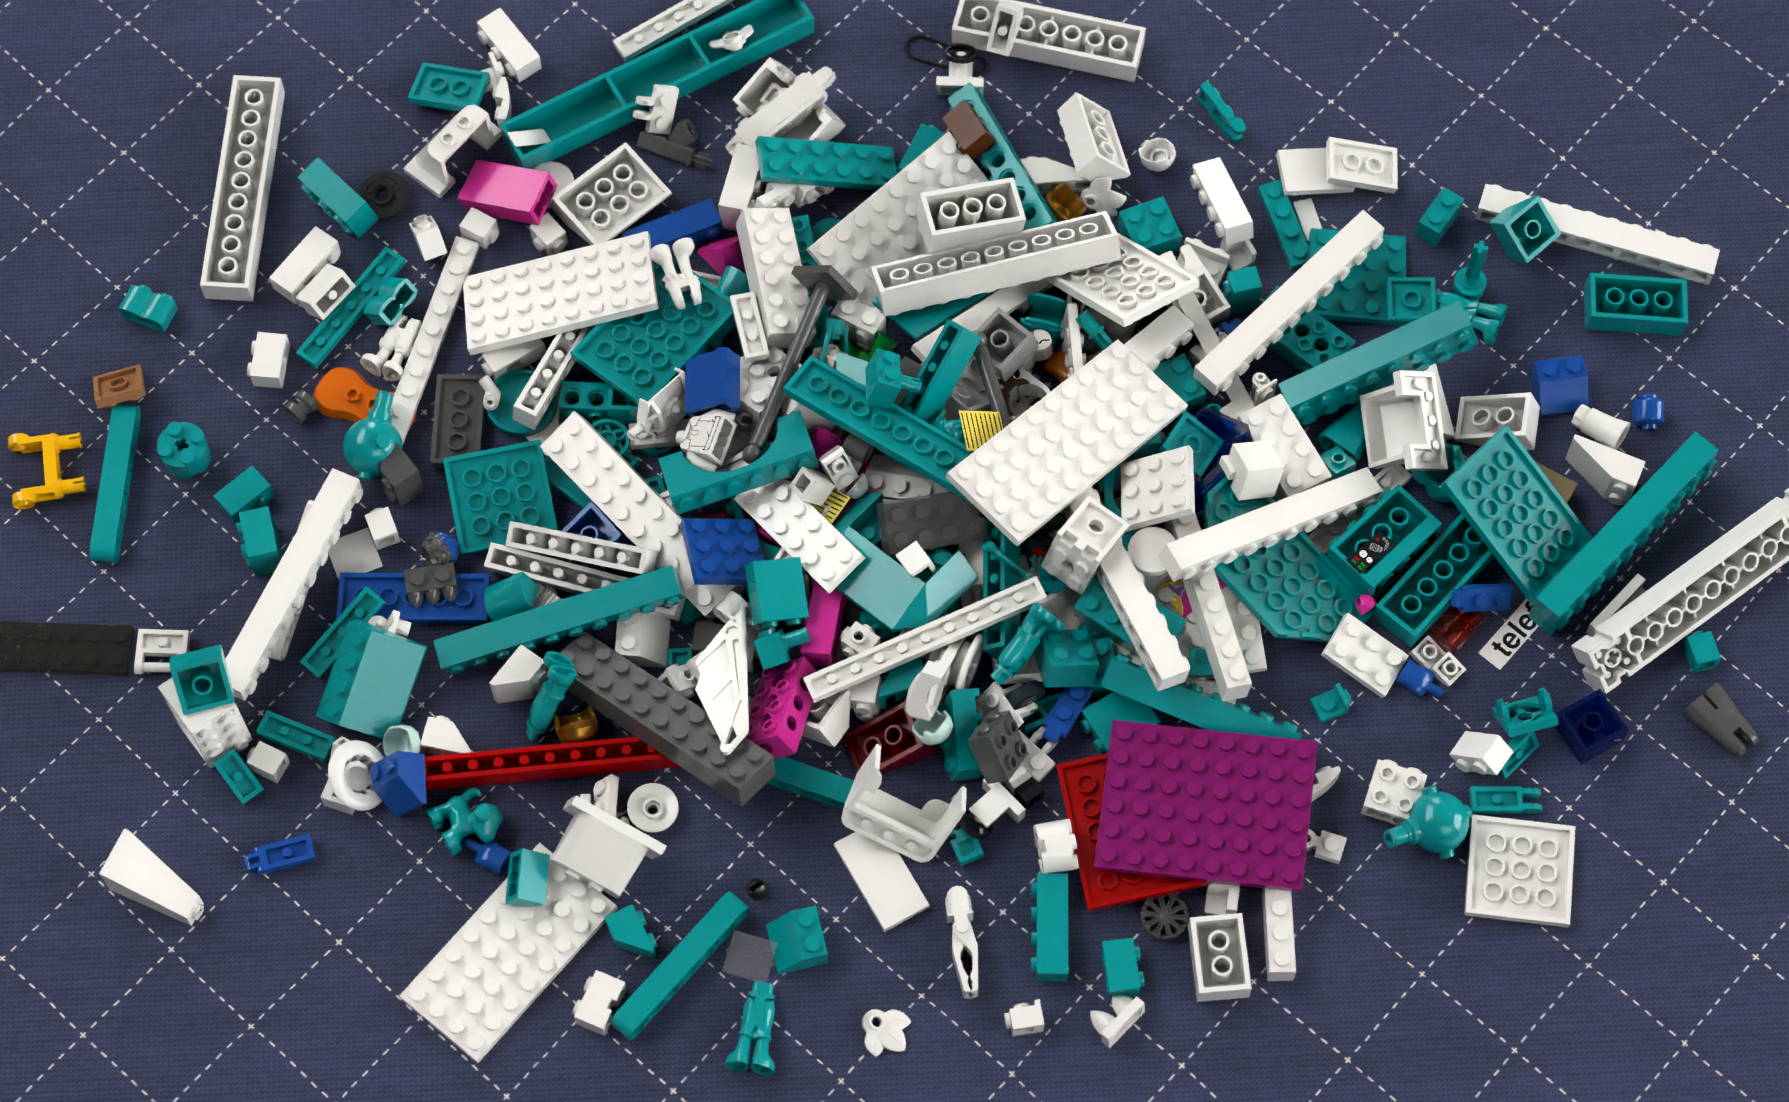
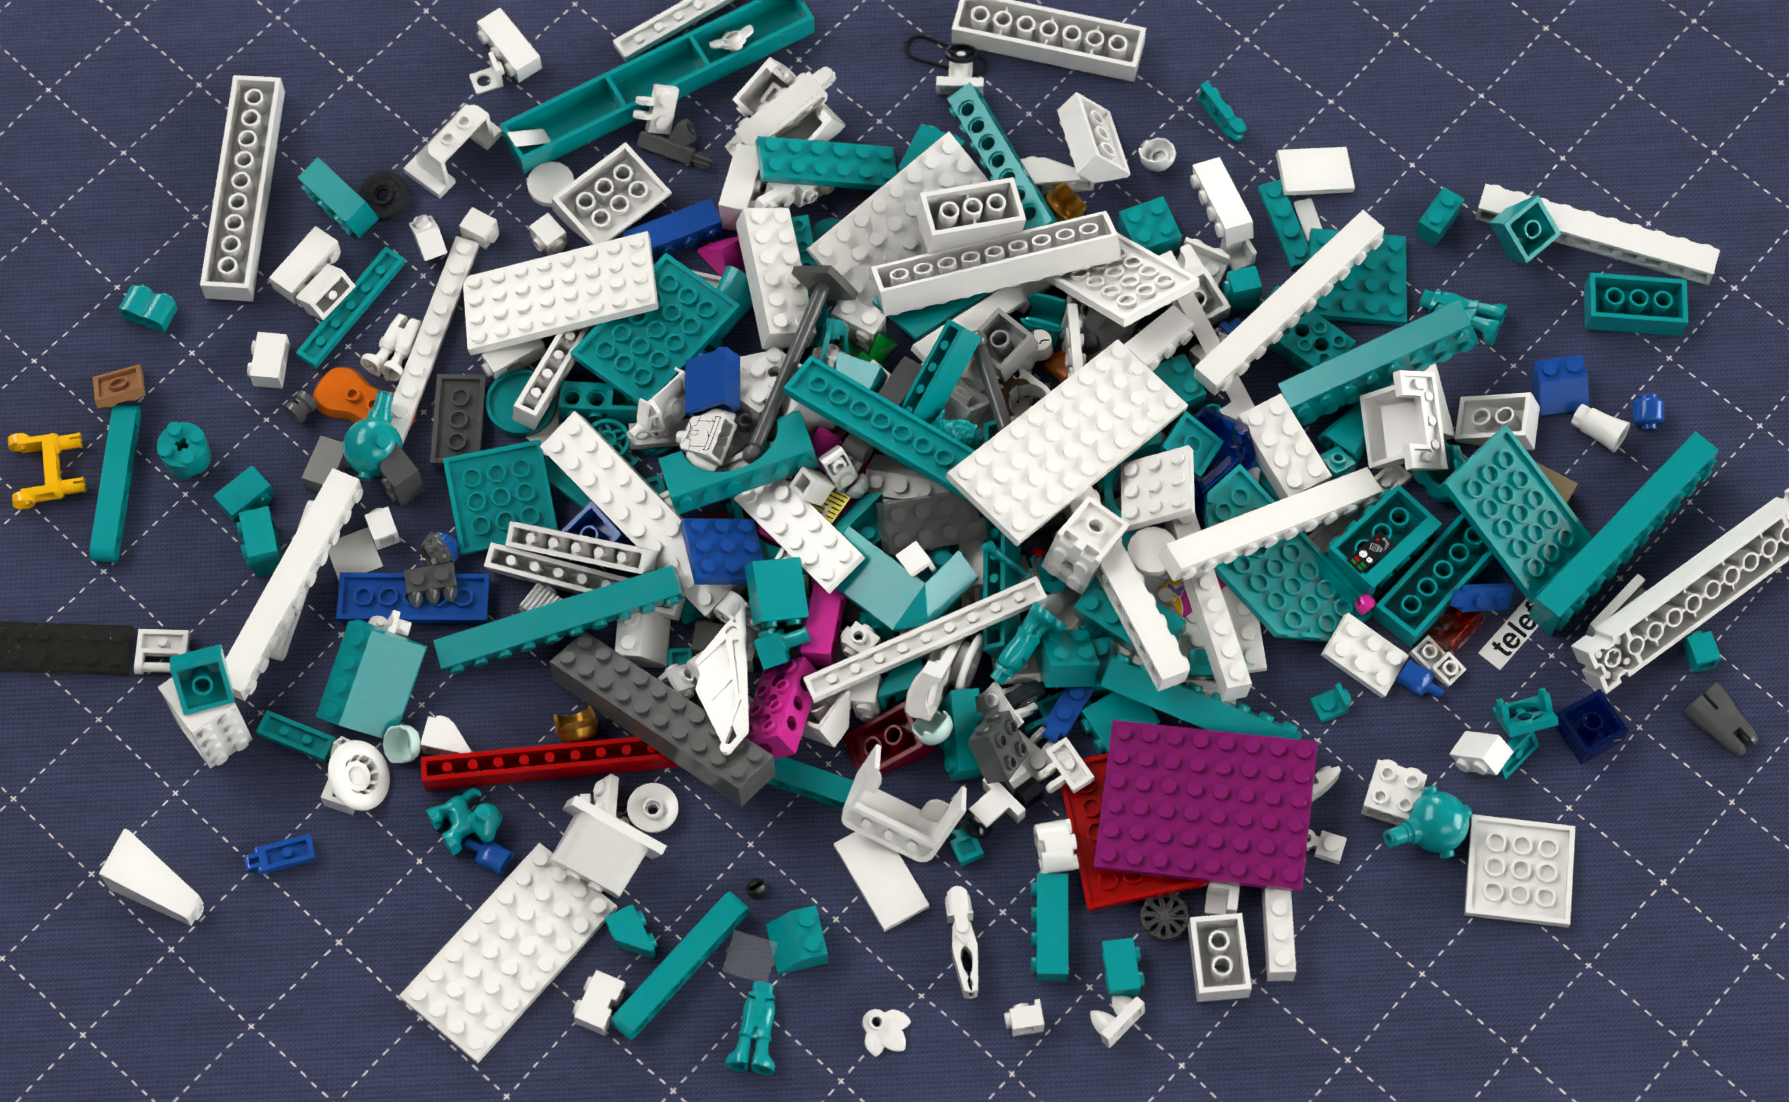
(238, 776): teal plate -> none
(267, 761): white brick -> none
(325, 650): teal plate -> none
(326, 455): none -> light grey brick
(390, 301): teal brick -> none
(400, 781): blue slope -> none
(448, 87): teal plate -> none
(492, 393): white arm -> none
(503, 101): white slope -> none
(508, 191): dark pink brick -> none
(510, 596): teal brick -> none
(519, 677): white slope -> none
(527, 878): teal brick -> none
(552, 692): teal piece -> none
(676, 282): white piece -> none
(749, 327): white plate -> none
(886, 380): teal brick -> none
(968, 130): reddish brown brick -> none
(979, 427): light yellow sticker -> none
(1004, 27): white slope -> none
(1069, 765): none -> white hinge
(1094, 330): teal axle -> none
(1102, 196): white plate -> none
(1253, 469): white plate -> none
(1262, 388): white hinge -> none
(1361, 165): white plate -> none
(1409, 298): teal tile -> none
(1471, 281): teal piece -> none
(1503, 800): teal hinge -> none
(1605, 469): white slope -> none

